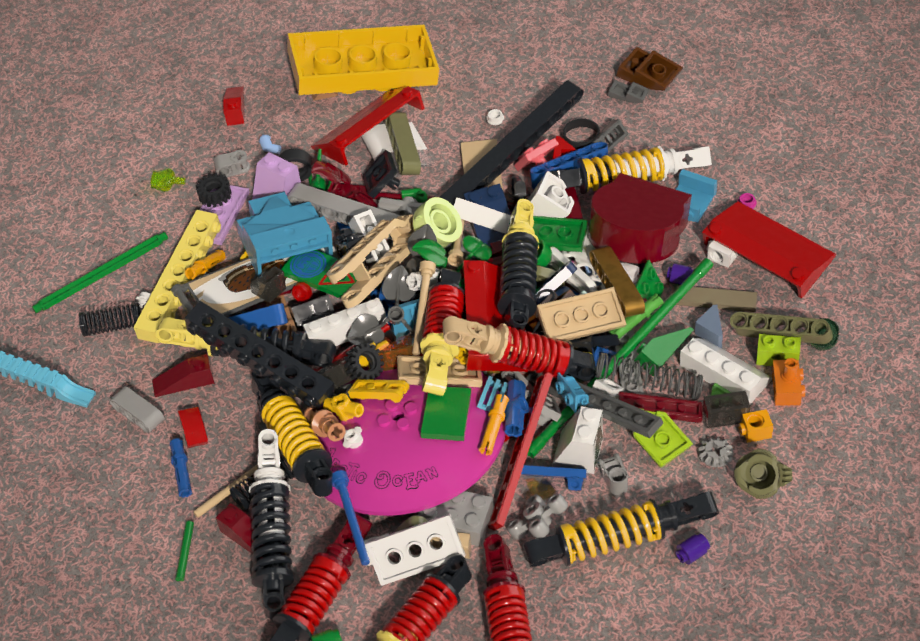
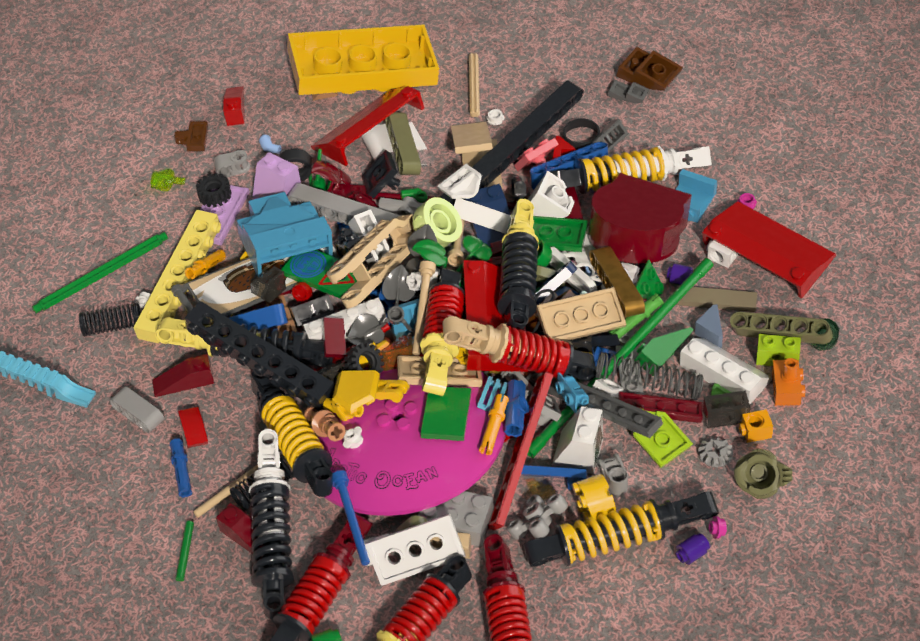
(195, 137): none -> reddish brown hinge
(334, 337): none -> dark red tile
(355, 389): none -> yellow tile
(462, 183): none -> white slope
(471, 137): none -> tan tile
(474, 85): none -> tan axle
(593, 496): none -> yellow brick
(717, 527): none -> dark pink plate

